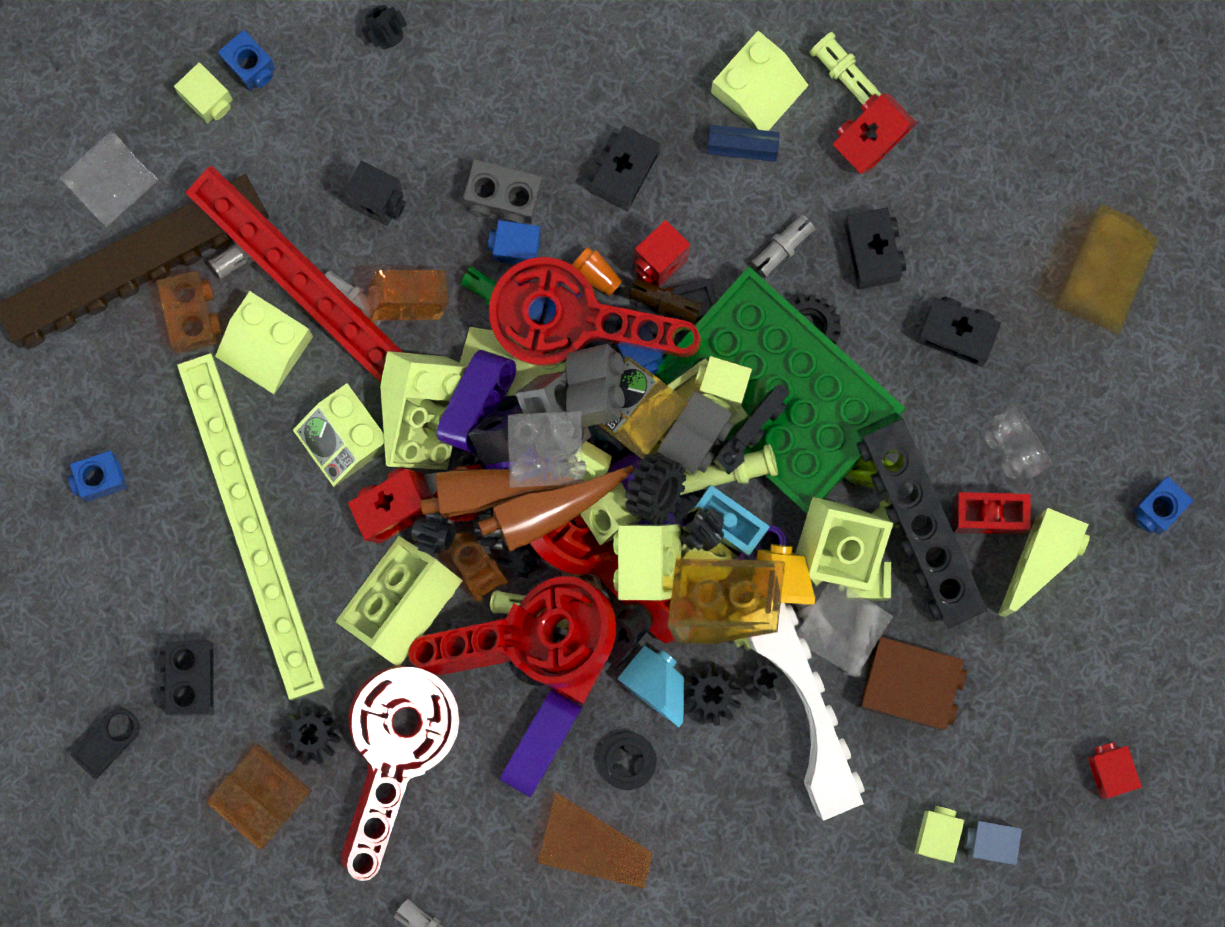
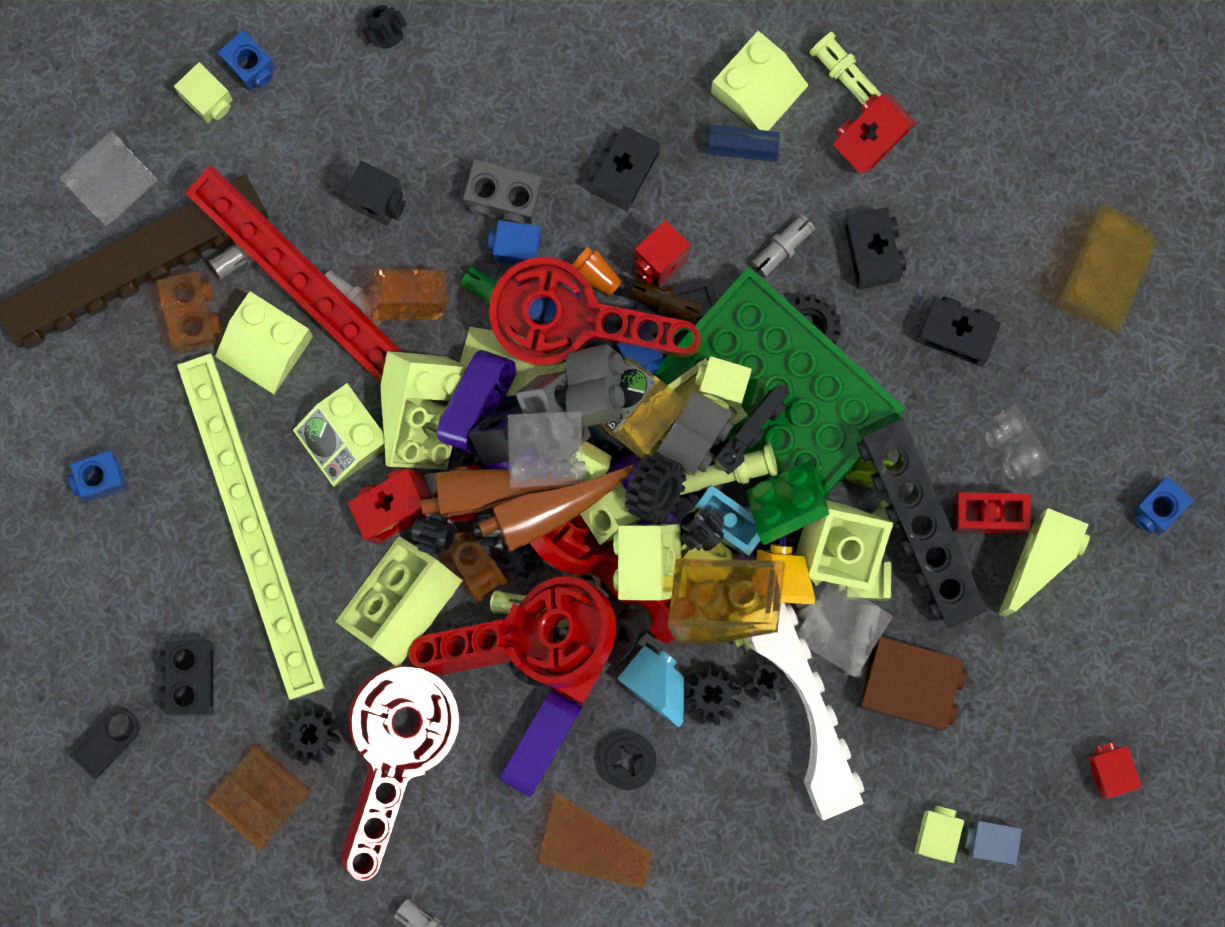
(787, 502): none -> green plate

